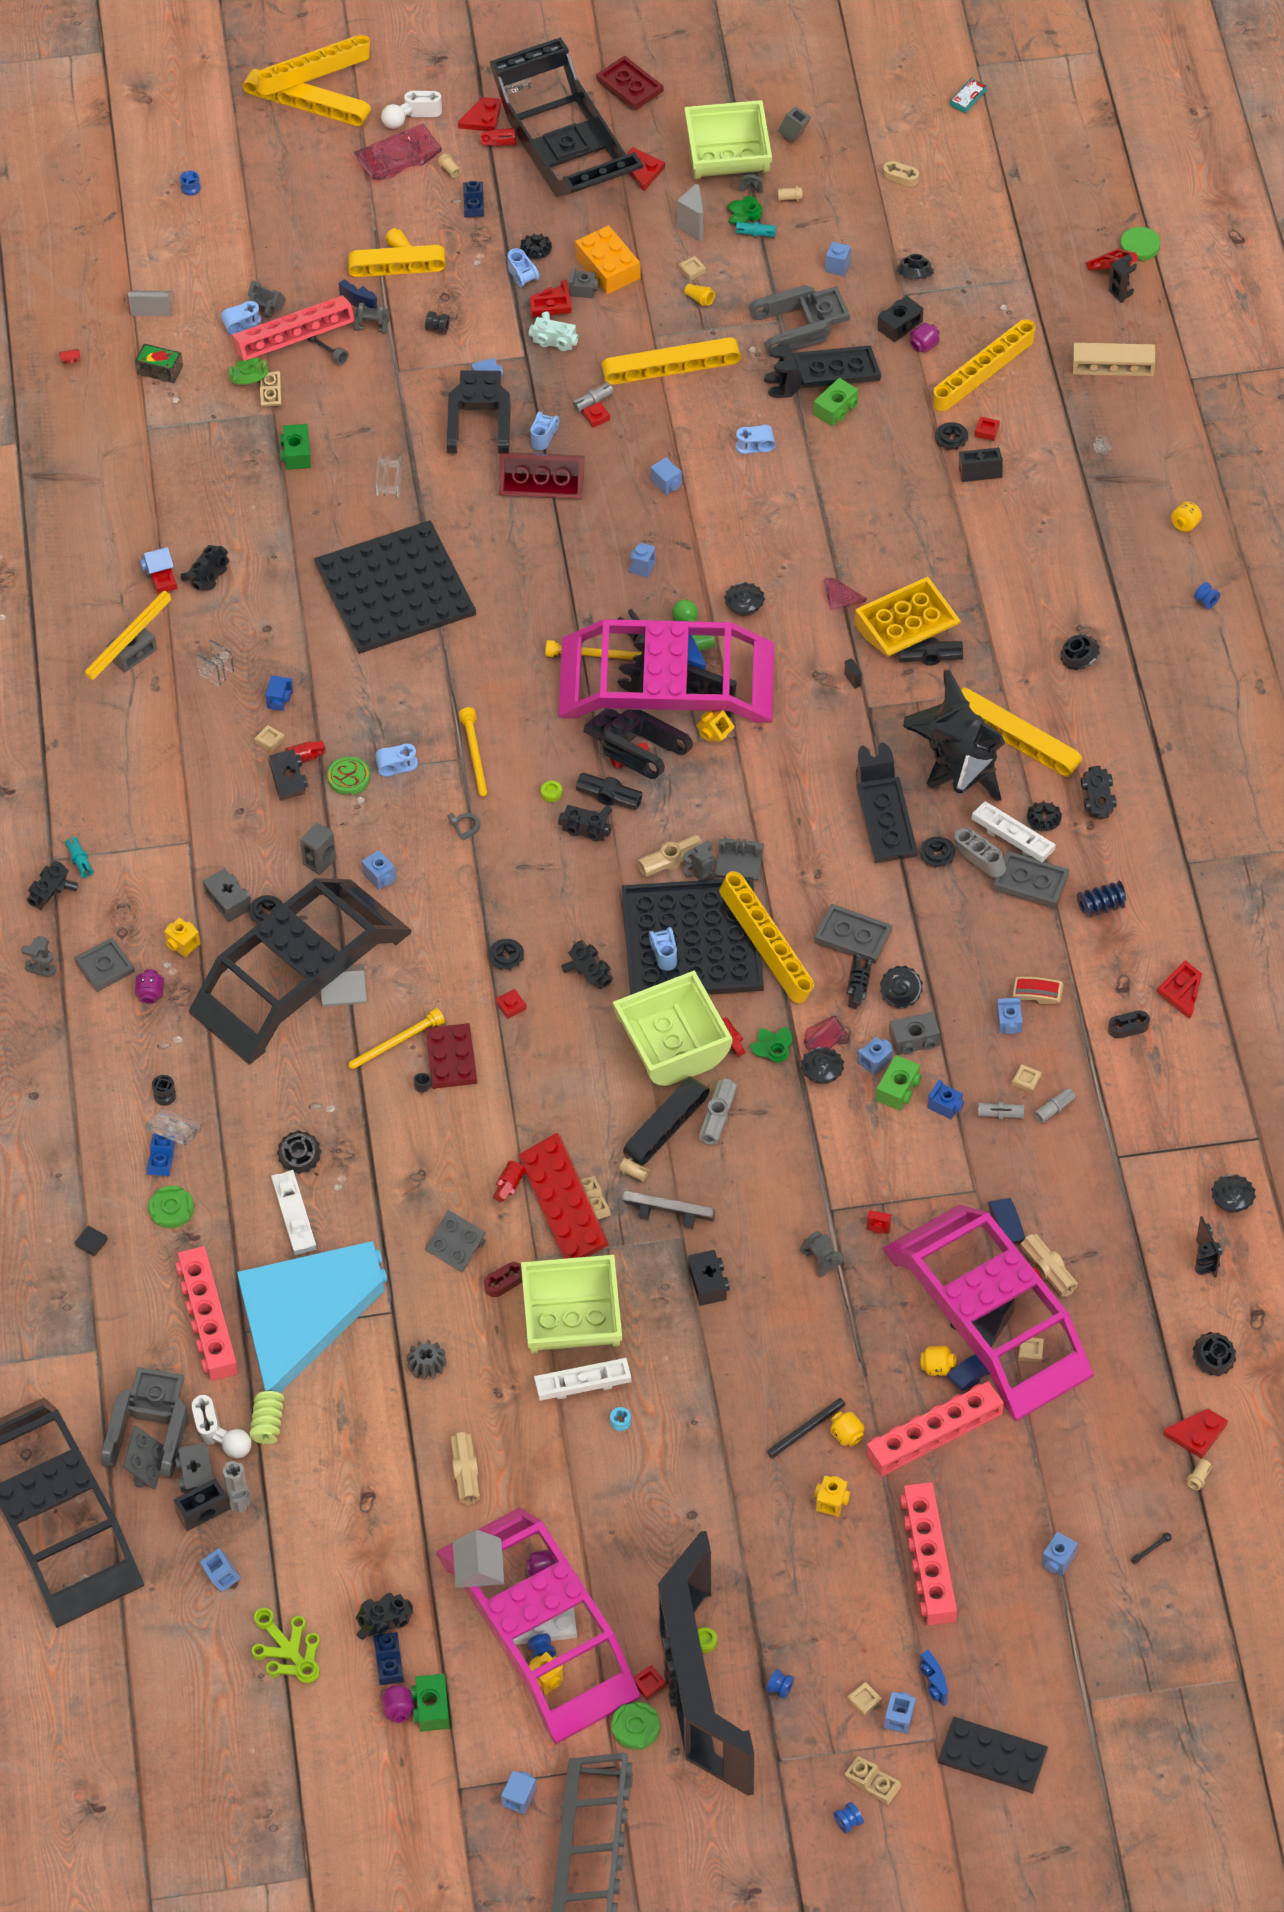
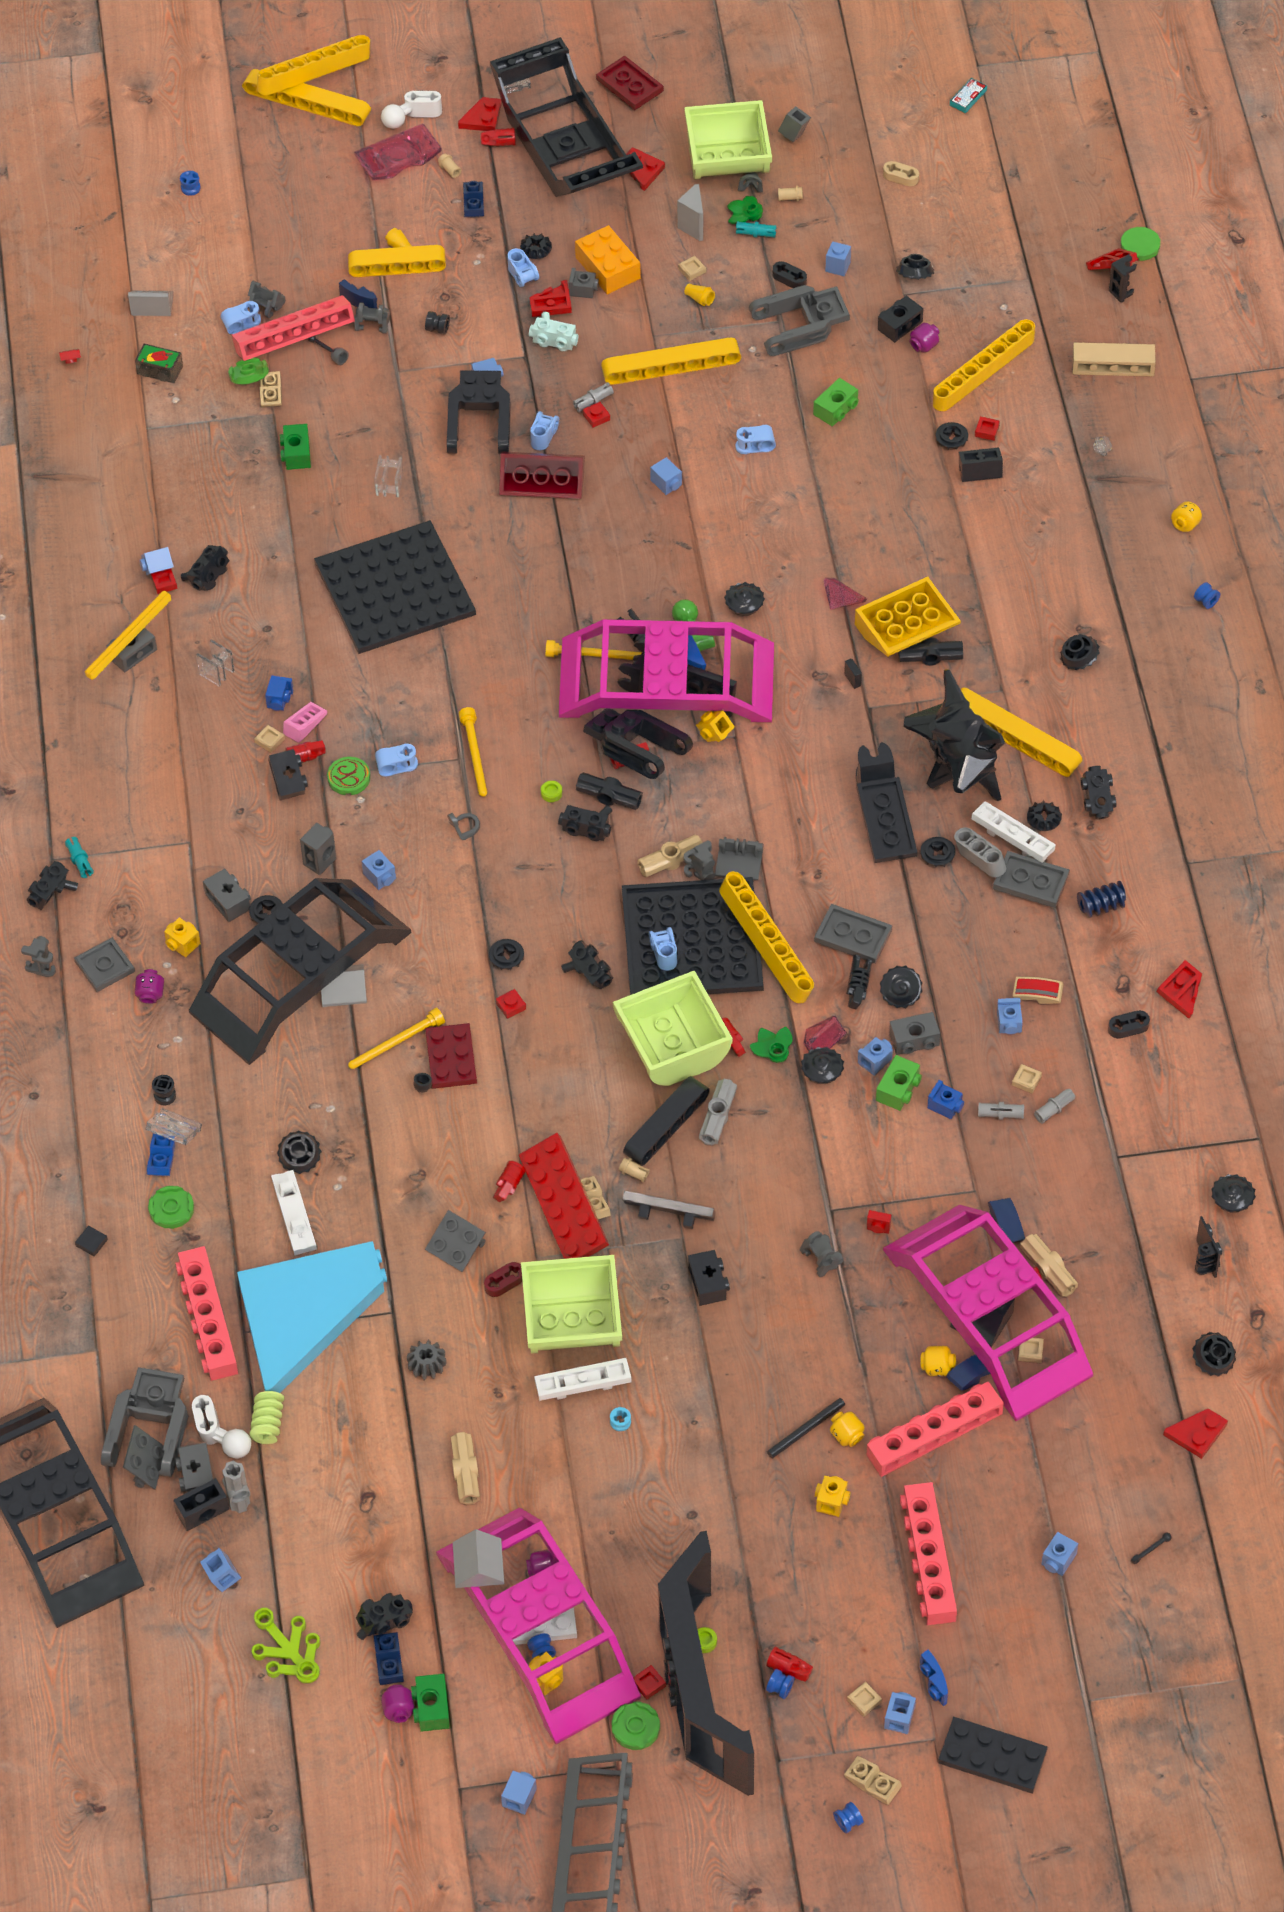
(299, 732): none -> bright pink slope
(642, 559): medium blue brick -> none
(789, 274): none -> black beam
(789, 1664): none -> red hinge
(820, 368): black hinge -> none
(1197, 1478): tan pin -> none

